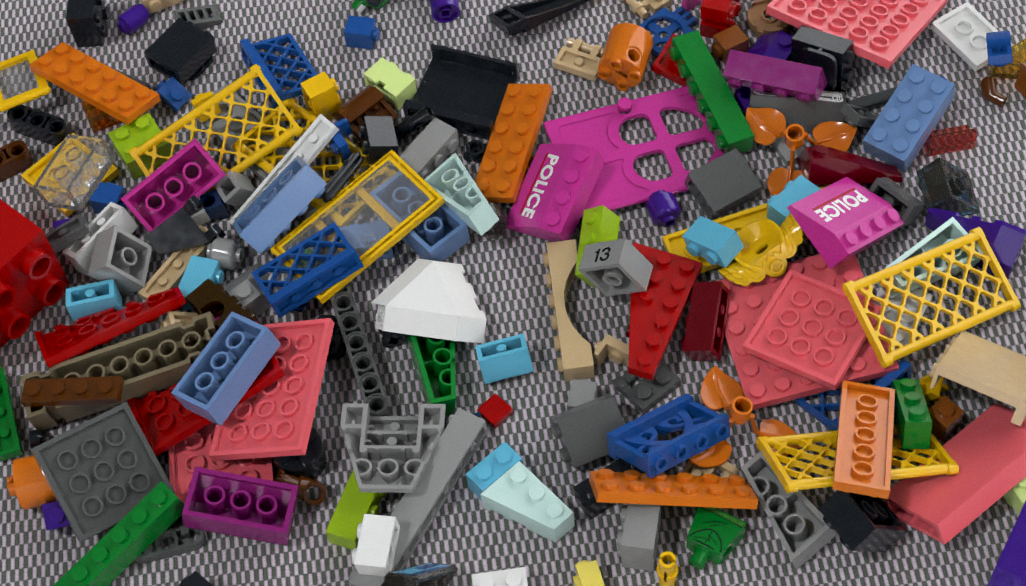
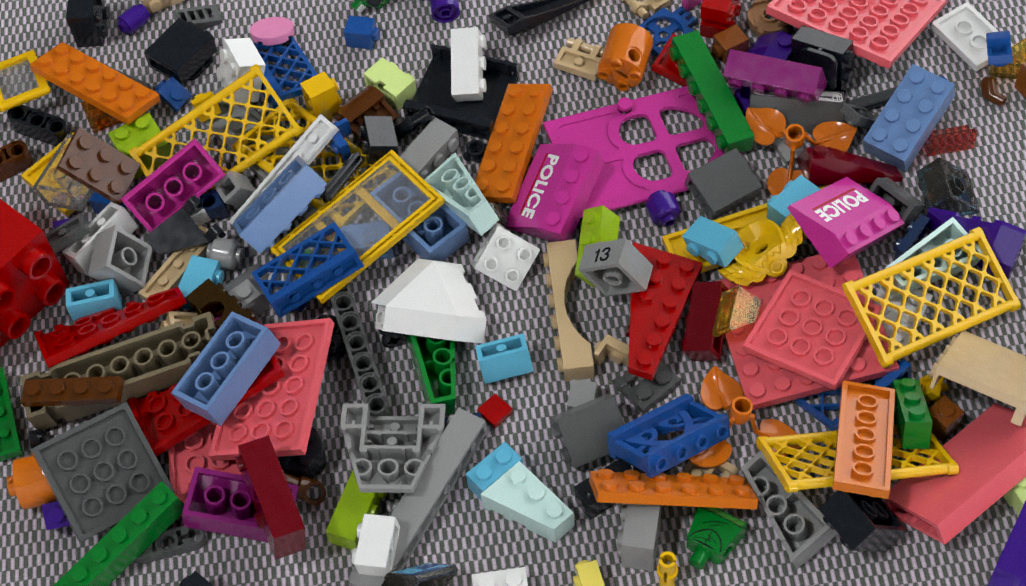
(98, 166): none -> reddish brown plate
(235, 61): none -> white brick
(271, 497): none -> dark red brick
(272, 30): none -> bright pink tile
(467, 64): none -> white brick
(505, 257): none -> white bracket
(735, 310): none -> clear yellow slope
(914, 235): none -> dark blue plate

